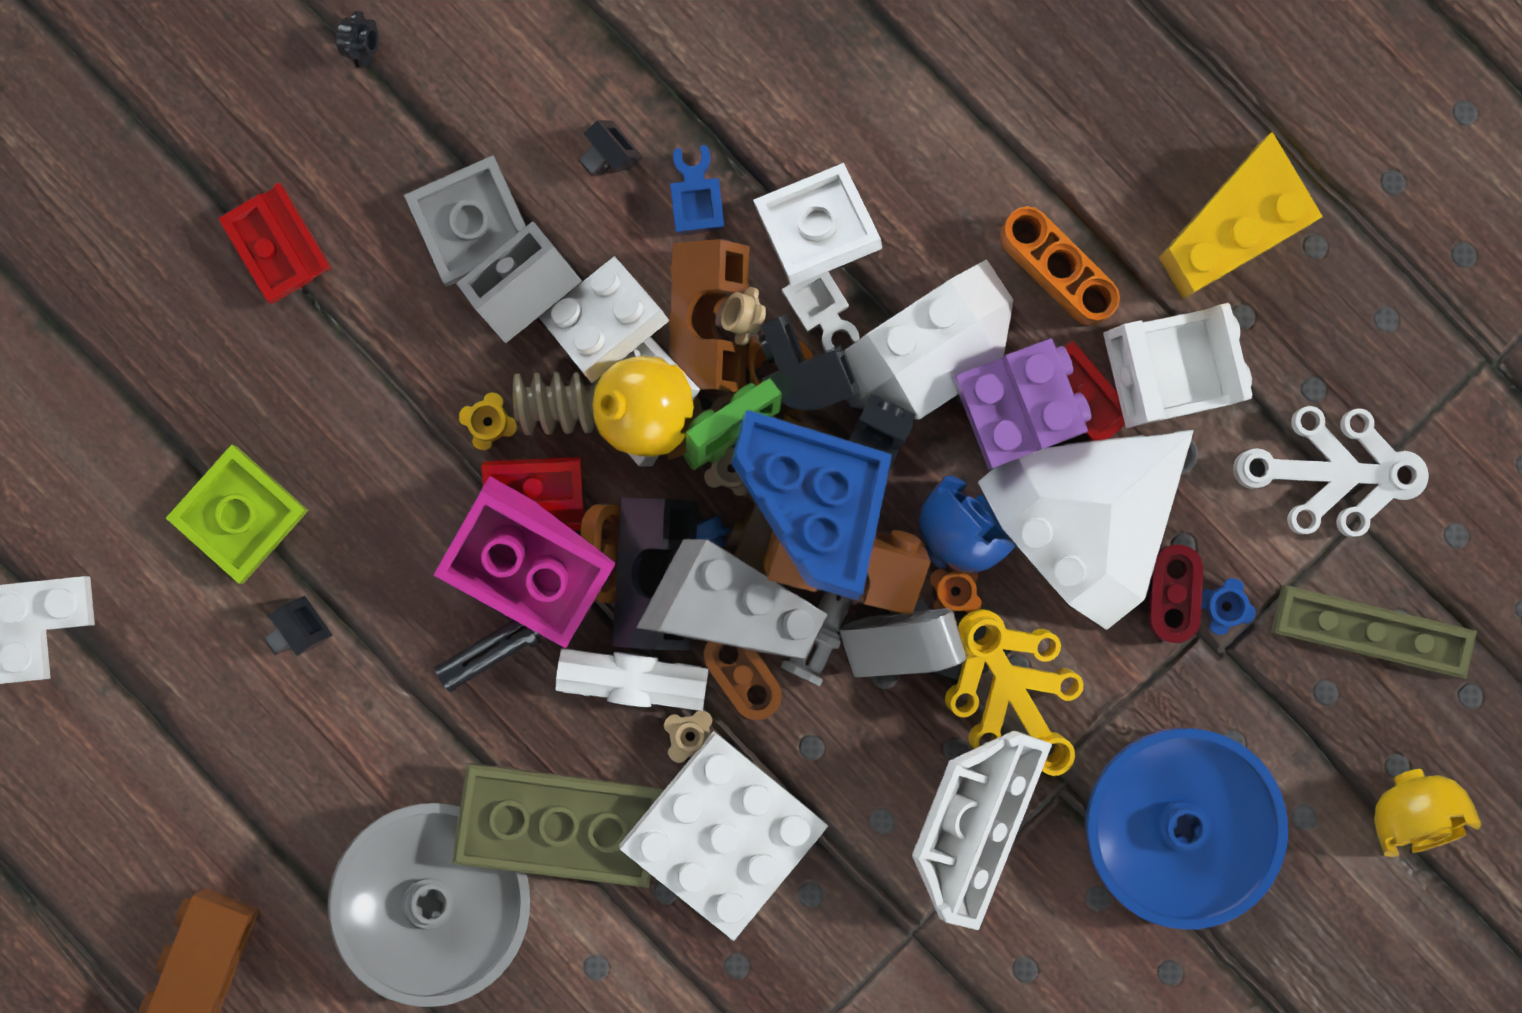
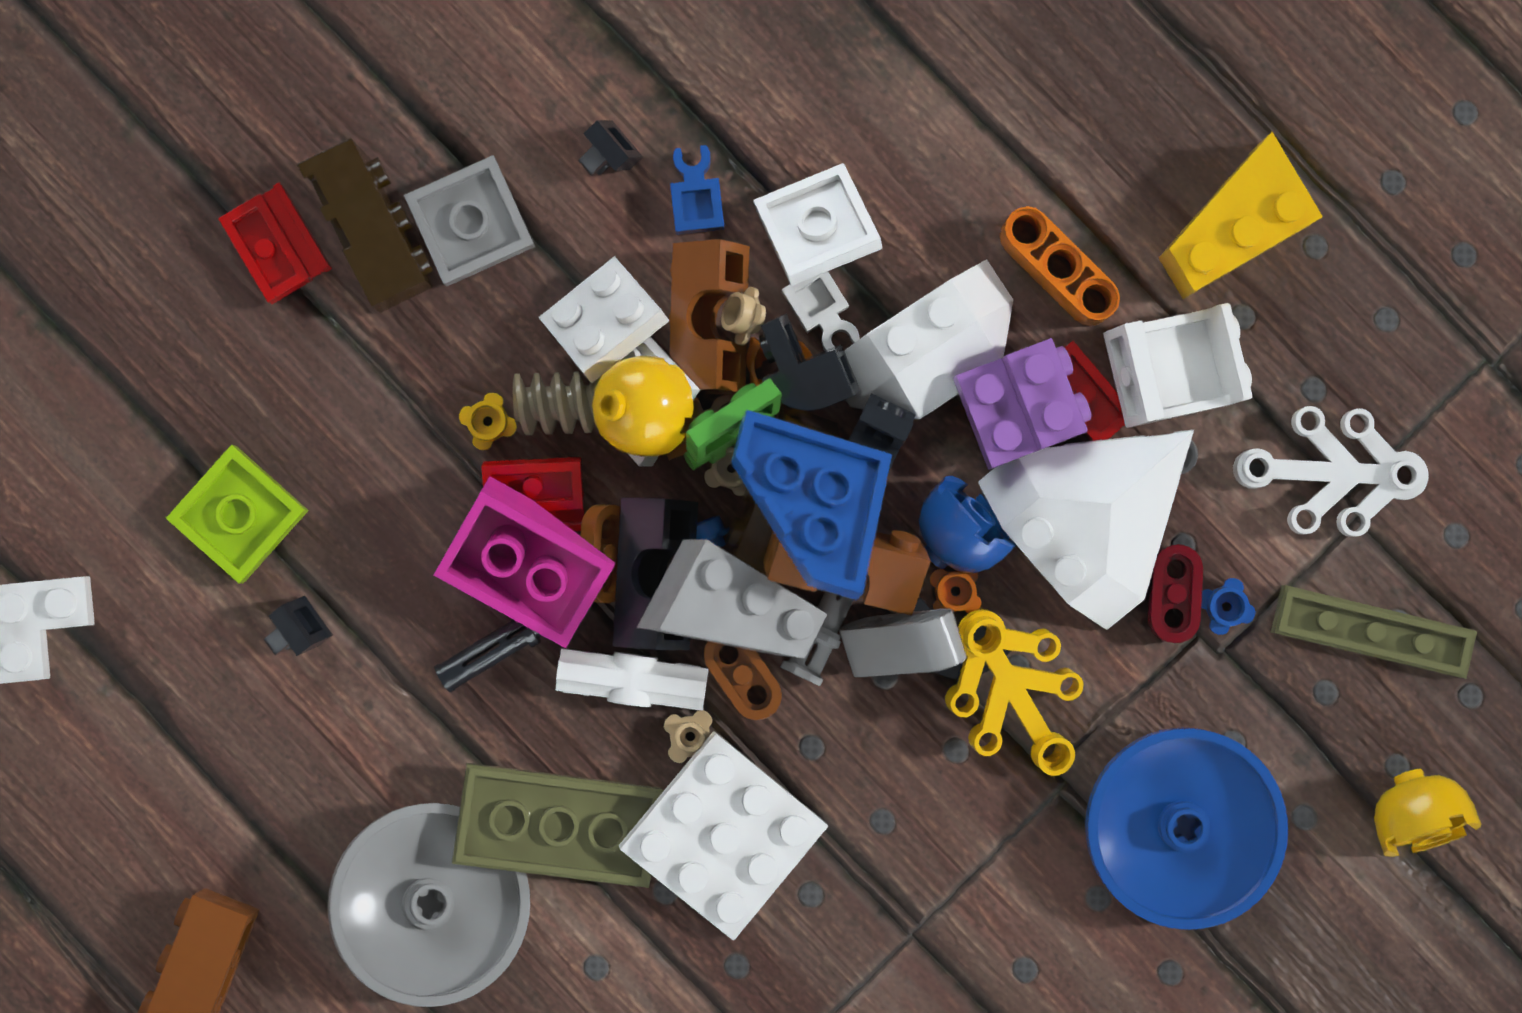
(357, 38): black plate -> none
(368, 224): none -> dark brown wedge
(518, 282): light grey brick -> none
(976, 824): white wedge -> none

